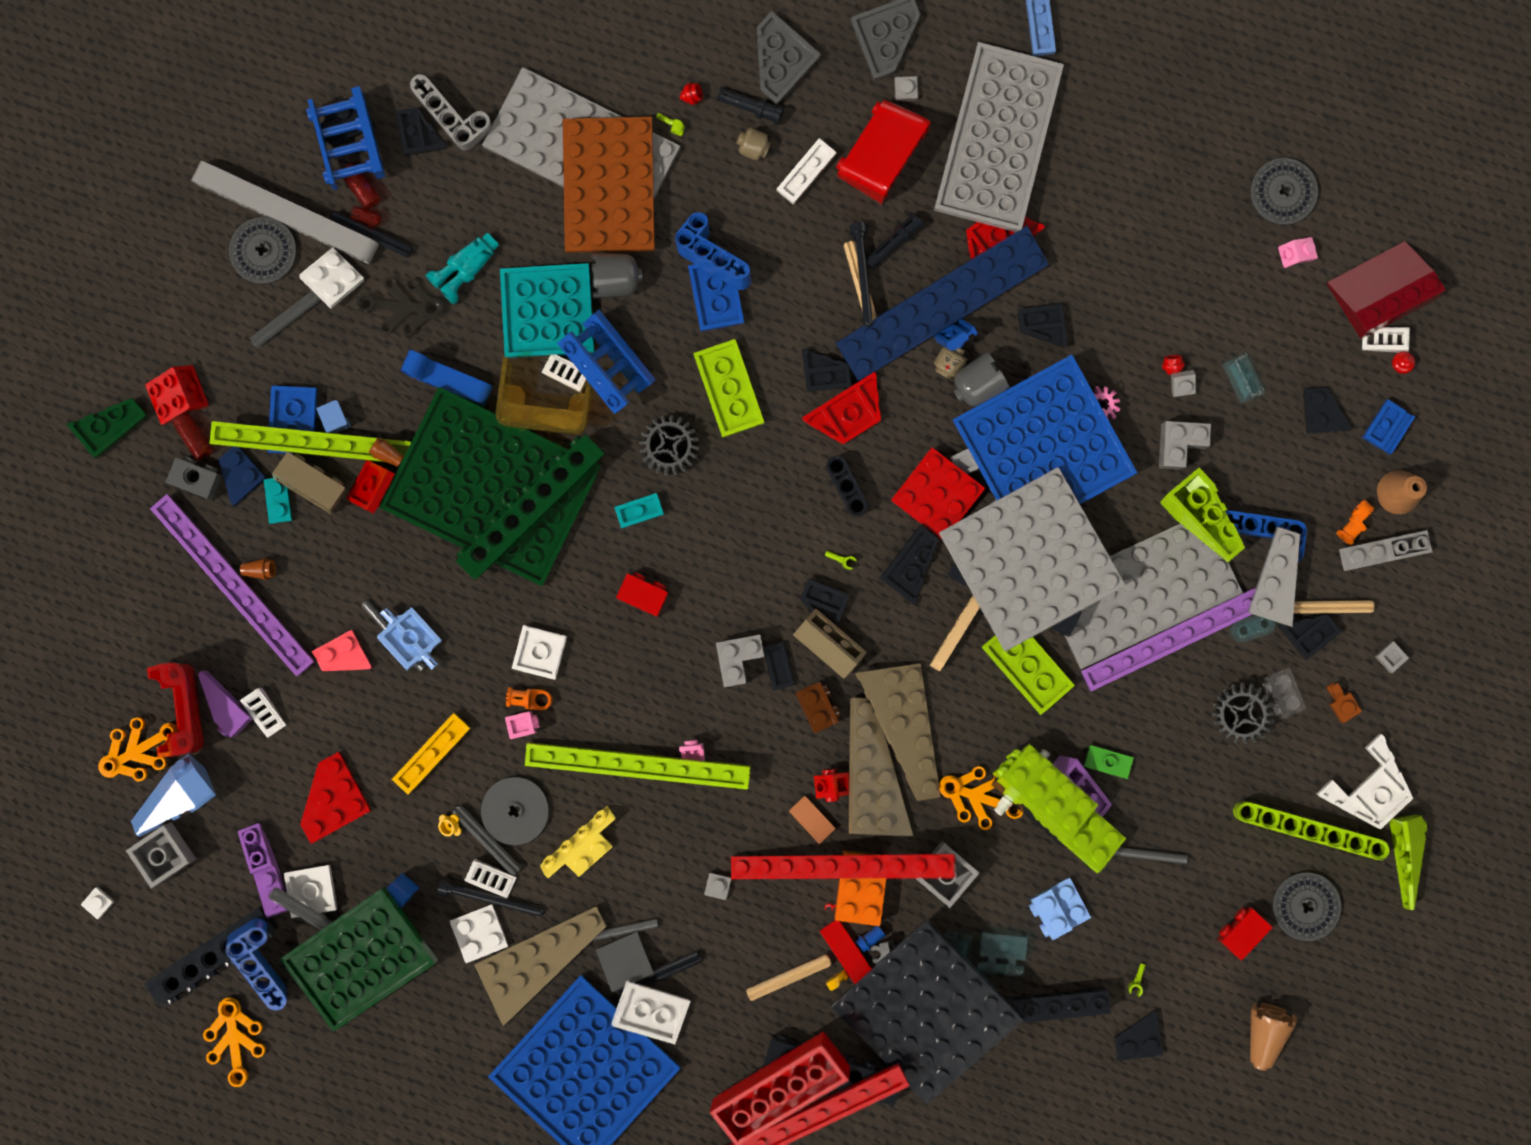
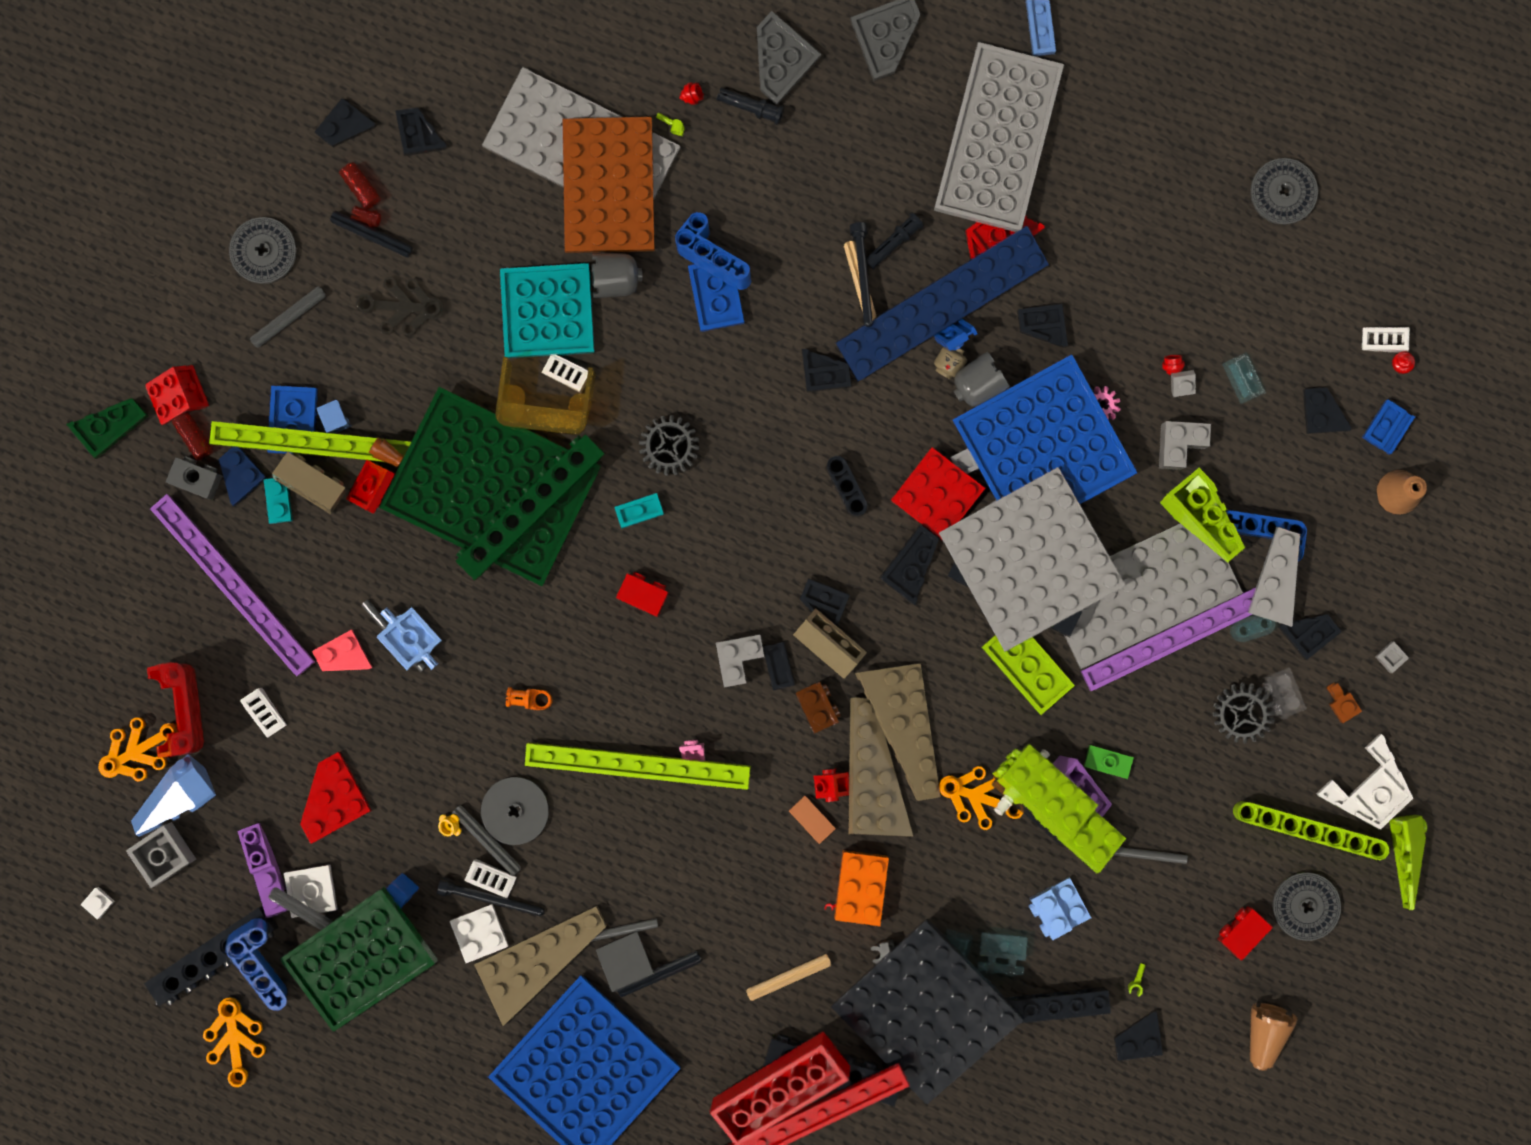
(225, 709): medium lavender slope -> none
(259, 569): dark orange cone -> none
(285, 212): light grey beam -> none
(331, 278): white plate -> none
(362, 123): blue fence -> none
(431, 753): yellow plate -> none
(439, 375): blue beam -> none
(445, 111): light grey beam -> none
(467, 262): teal piece -> none
(522, 724): bright pink bracket -> none
(539, 652): white plate -> none
(583, 847): light yellow bracket -> none
(617, 350): blue fence -> none
(650, 1012): white plate -> none
(717, 886): light grey plate -> none
(728, 388): lime plate -> none
(753, 144): dark tan head -> none
(806, 171): white plate -> none
(834, 981): yellow tile -> none
(841, 559): lime hand -> none
(843, 866): red plate -> none
(845, 950): red tile -> none
(848, 412): red wing -> none
(870, 938): blue pin -> none
(883, 149): red windscreen -> none
(906, 88): light grey plate -> none
(950, 889): light grey brick -> none
(955, 634): tan beam -> none
(1298, 252): bright pink bracket -> none
(1305, 607): tan axle -> none
(1355, 523): orange connector -> none
(1385, 289): dark red slope -> none
(1385, 550): light grey slope -> none

